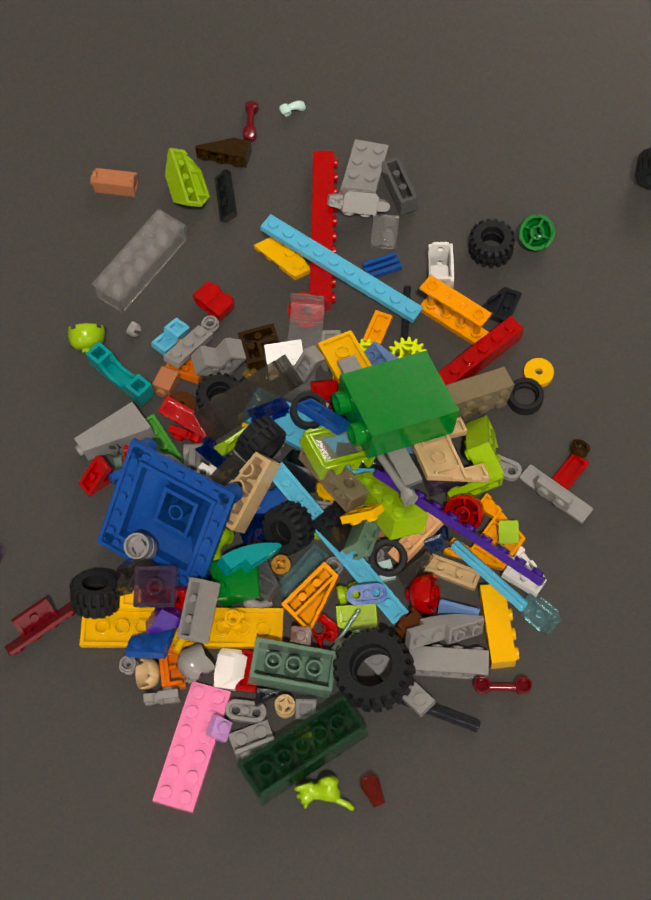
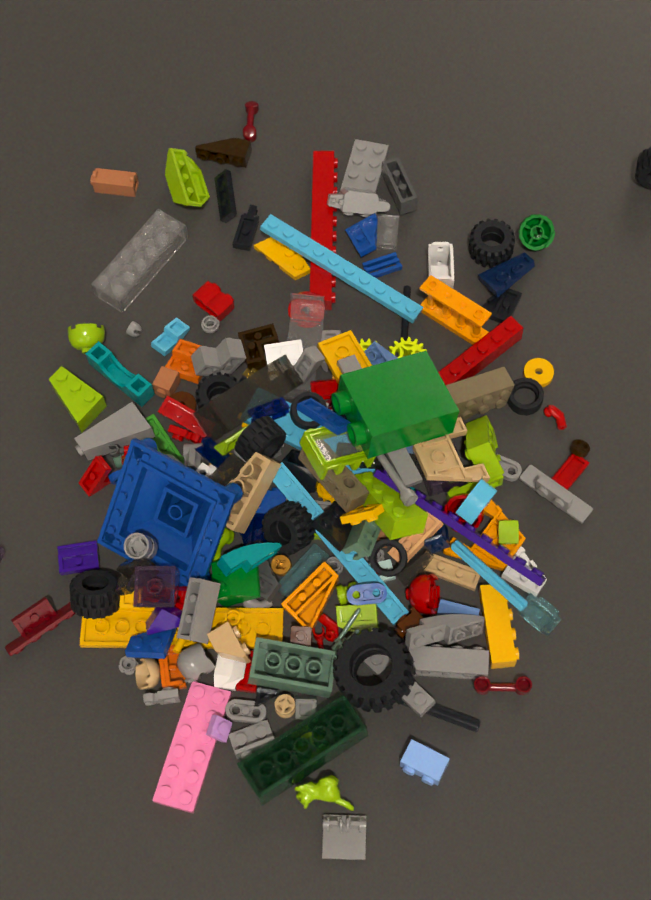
(77, 397): none -> lime wedge
(78, 557): none -> dark purple plate
(187, 346): light grey plate -> none
(227, 643): none -> tan slope
(246, 229): none -> black hinge
(296, 105): light aqua arm -> none
(344, 837): none -> light grey hinge
(364, 235): none -> blue wing
(372, 789): clear red cone -> none
(378, 327): light orange plate -> none
(424, 763): none -> light blue brick
(476, 501): none -> medium azure slope
(506, 274): none -> dark blue wing
(559, 416): none -> red arm

